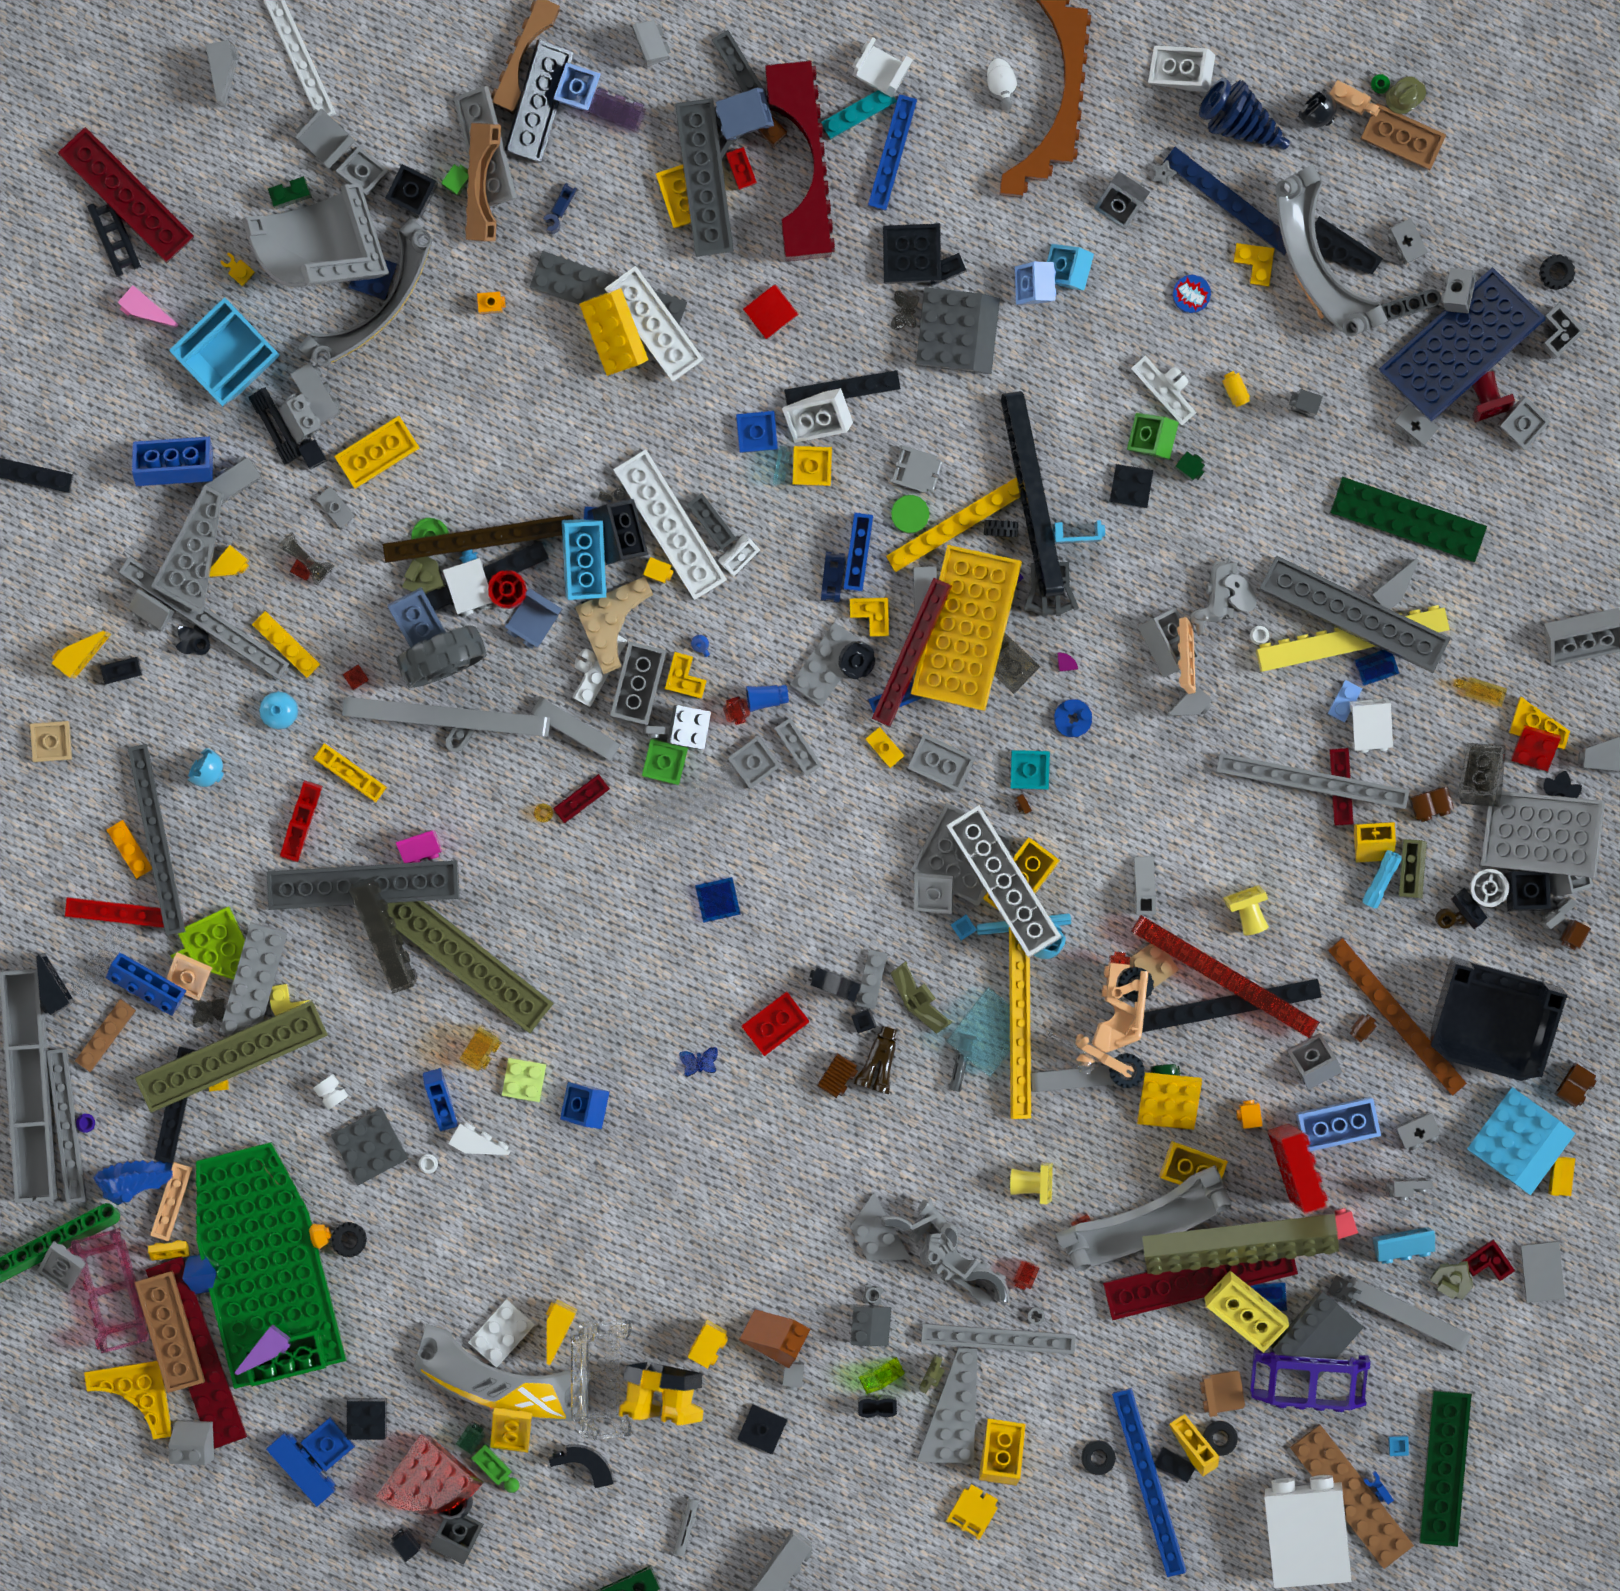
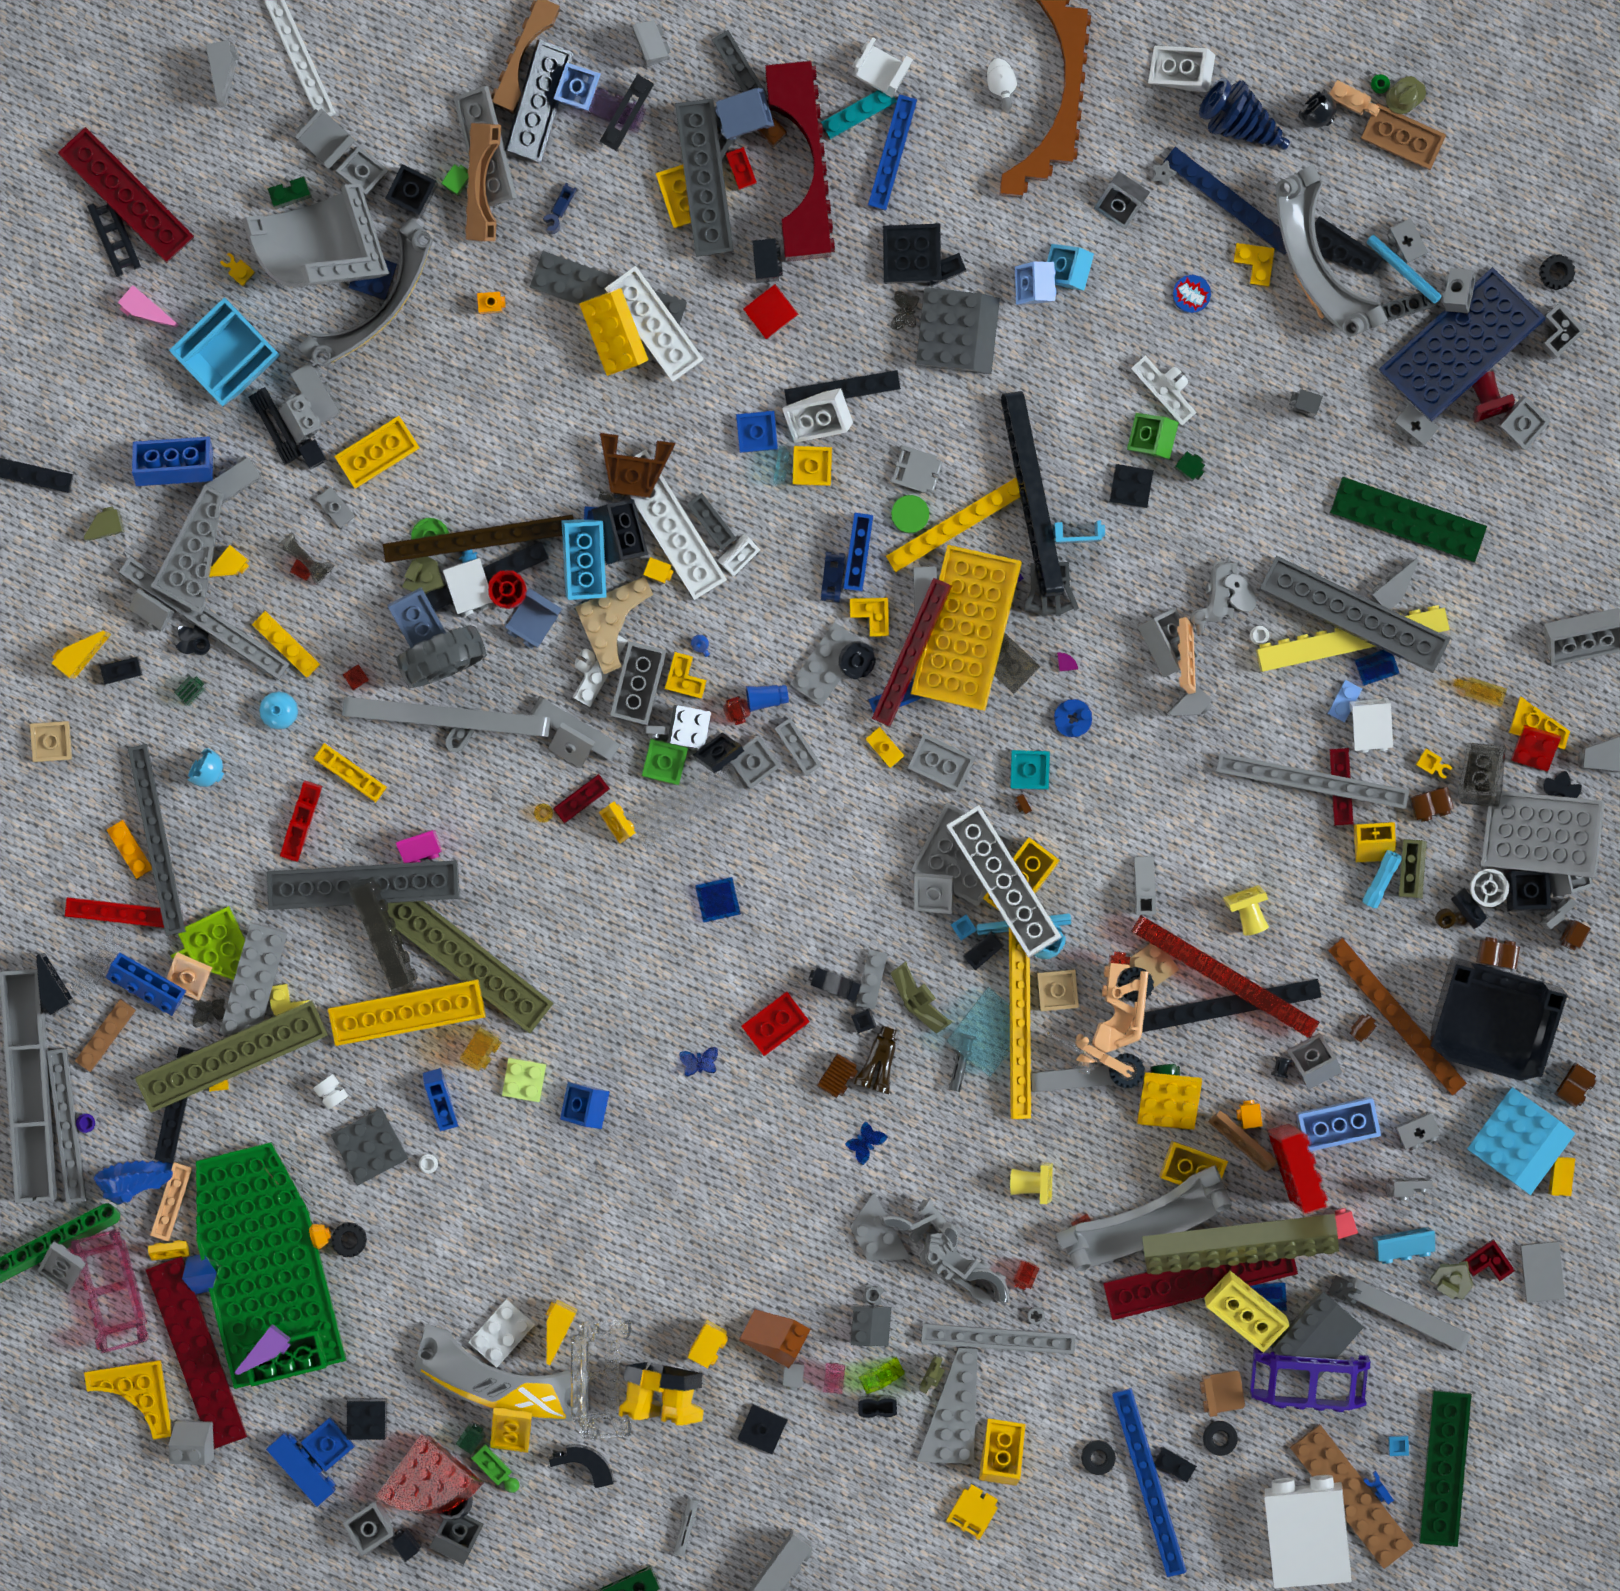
(105, 524): none -> olive slope
(169, 1331): medium nougat plate -> none
(190, 690): none -> clear green brick
(369, 1528): none -> light grey slope
(406, 1012): none -> yellow plate
(473, 1142): white slope -> none
(571, 745): none -> light grey plate
(617, 822): none -> yellow plate
(633, 474): none -> reddish brown wing
(640, 88): none -> black container
(718, 752): none -> black plate
(766, 261): none -> black brick
(834, 1378): none -> clear pink slope
(864, 1142): none -> clear blue piece
(983, 950): none -> black plate
(1001, 528): black tyre -> none
(1057, 990): none -> tan plate
(1195, 1445): yellow slope -> none
(1236, 389): yellow head -> none
(1243, 1141): none -> medium nougat plate
(1281, 1067): none -> black bush
(1404, 269): none -> medium azure axle
(1431, 762): none -> yellow plate
(1498, 953): none -> reddish brown brick

